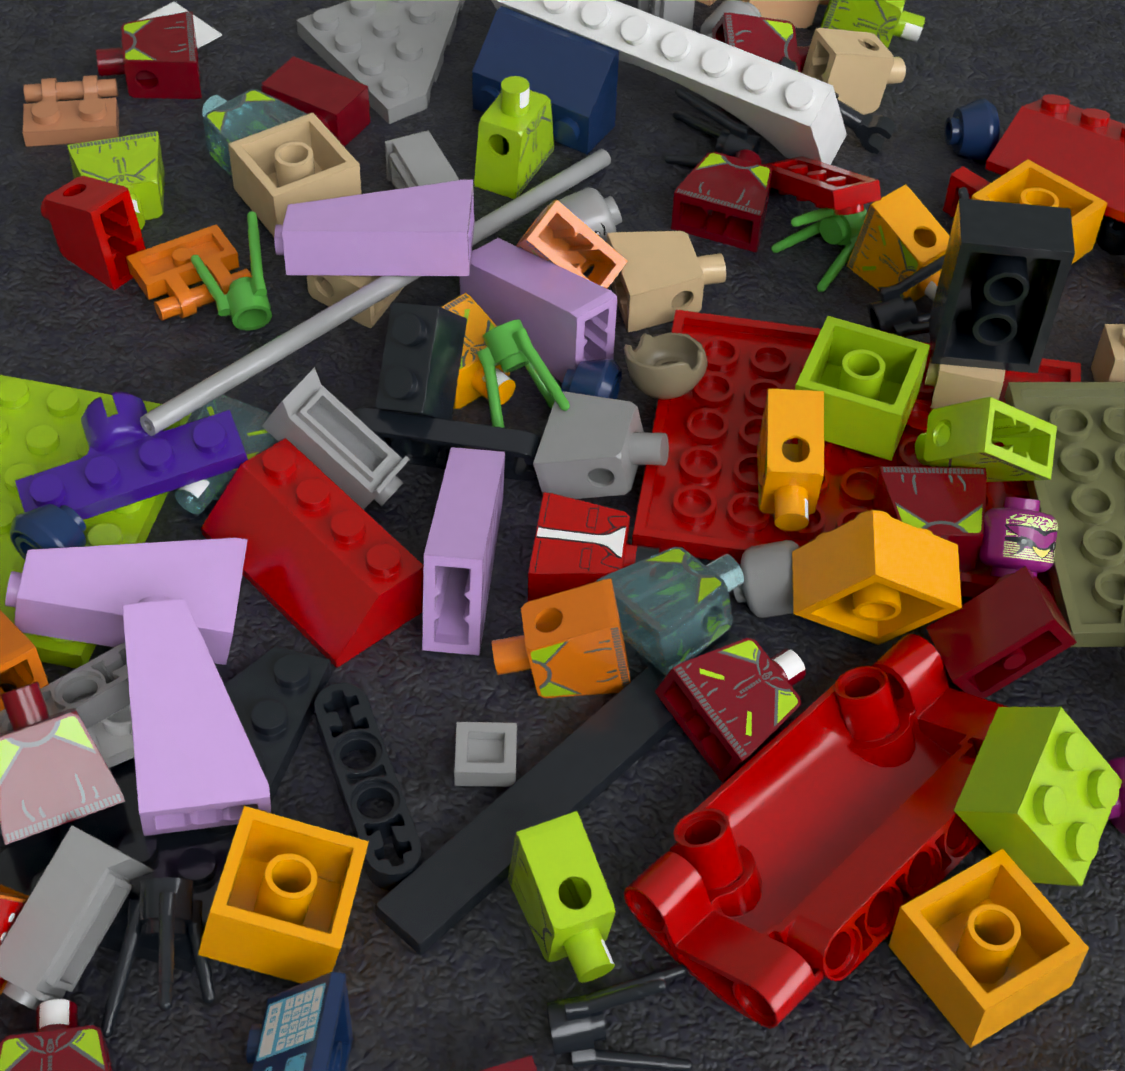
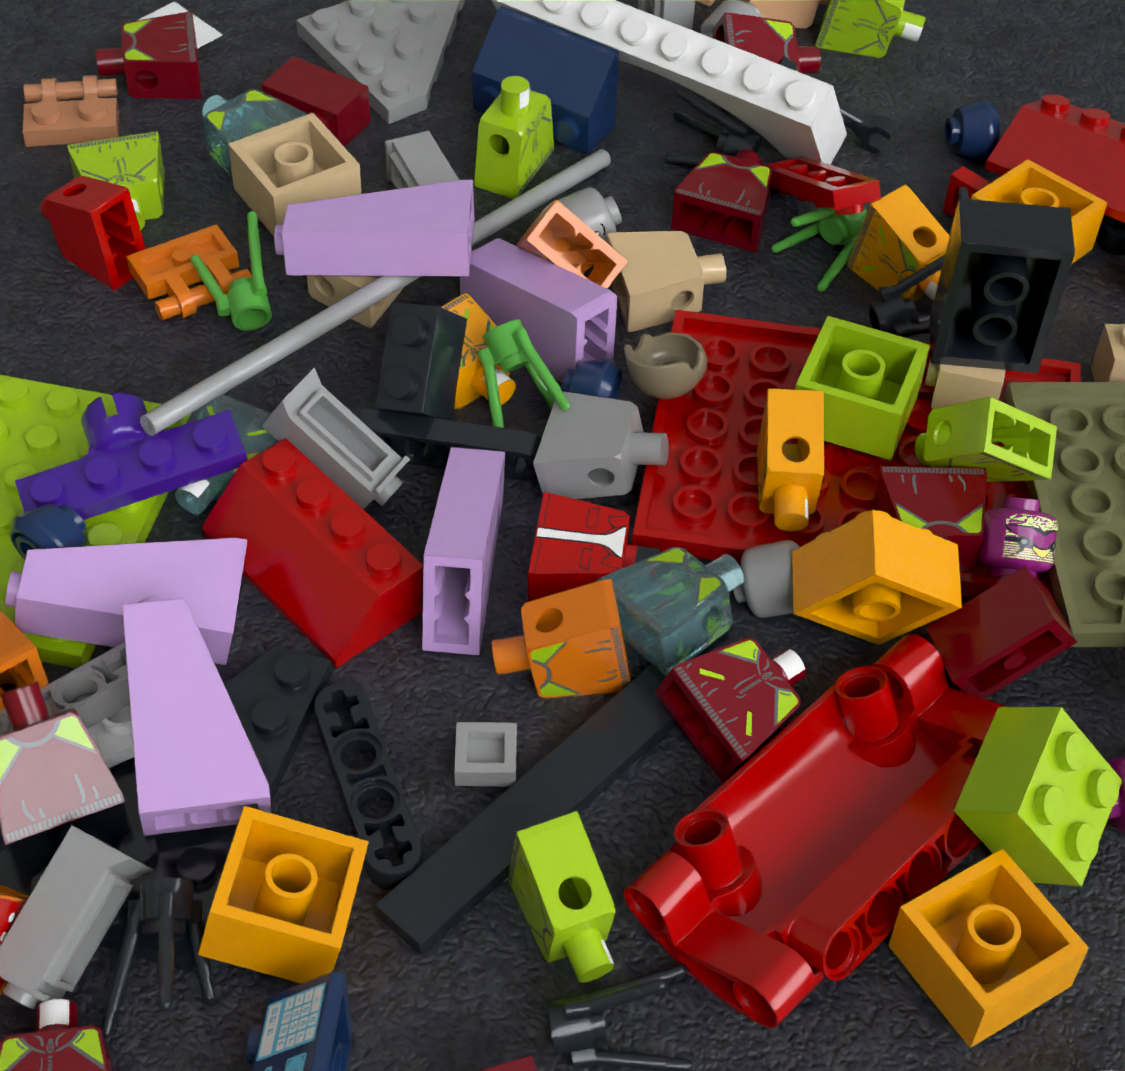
(855, 66): tan torso -> none

